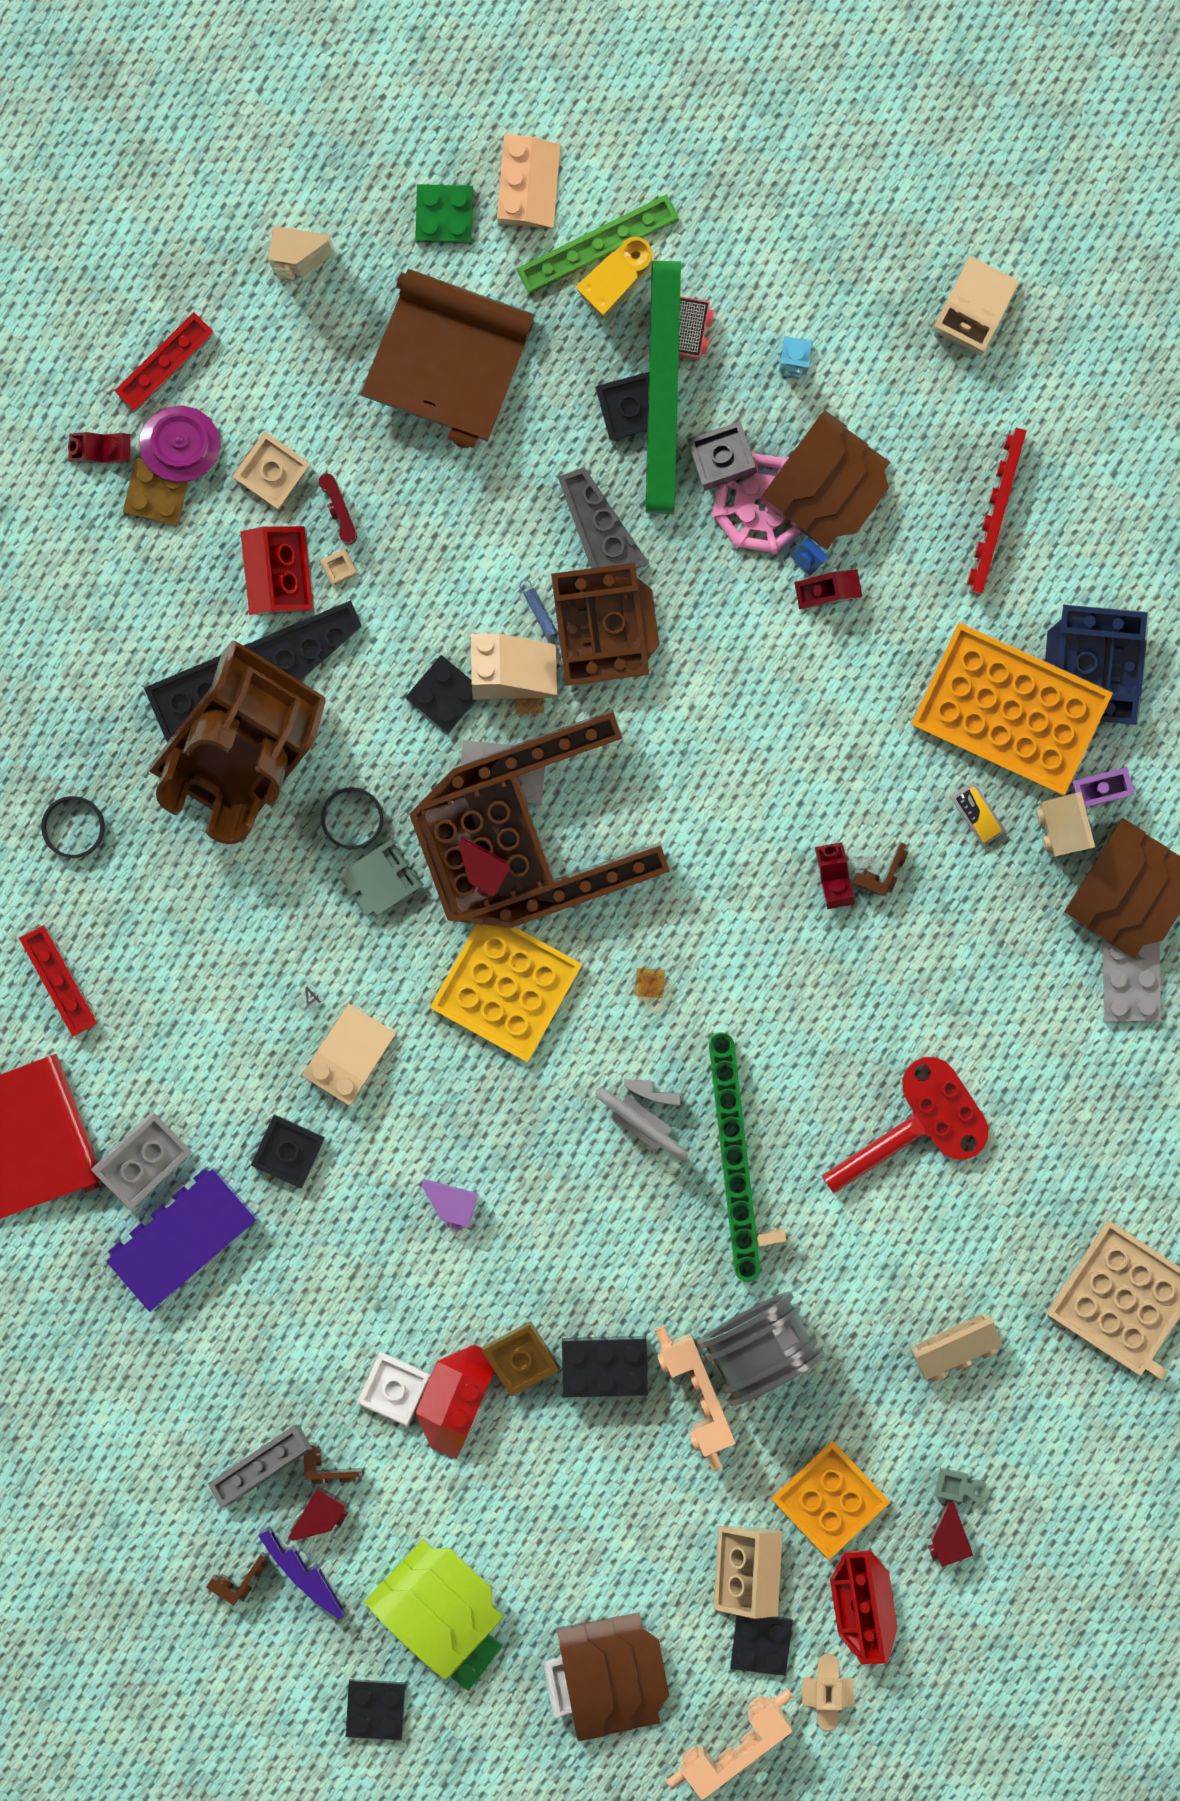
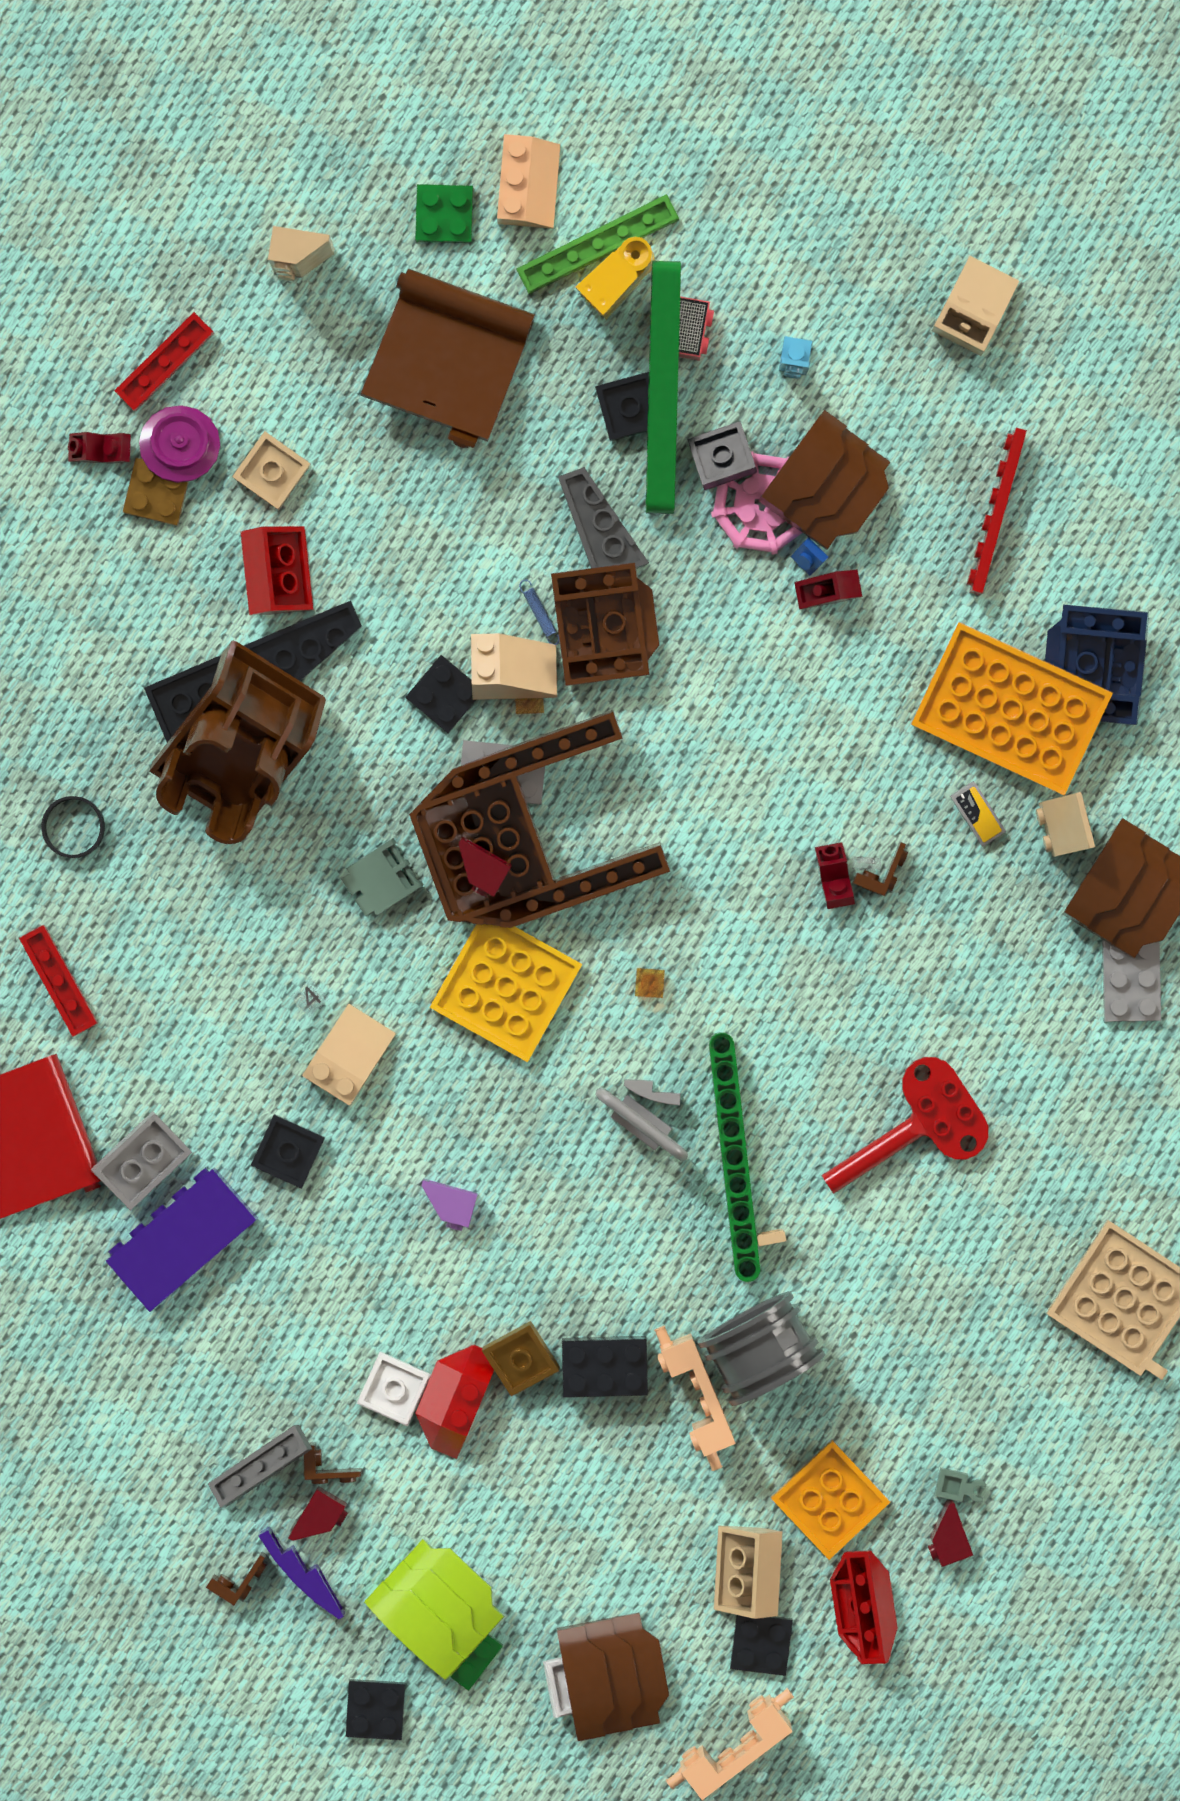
(324, 811): black tyre -> none
(338, 508): dark red plate -> none
(338, 567): tan tile -> none
(828, 1692): tan piece -> none
(956, 1347): tan slope -> none
(1104, 787): medium lavender slope -> none

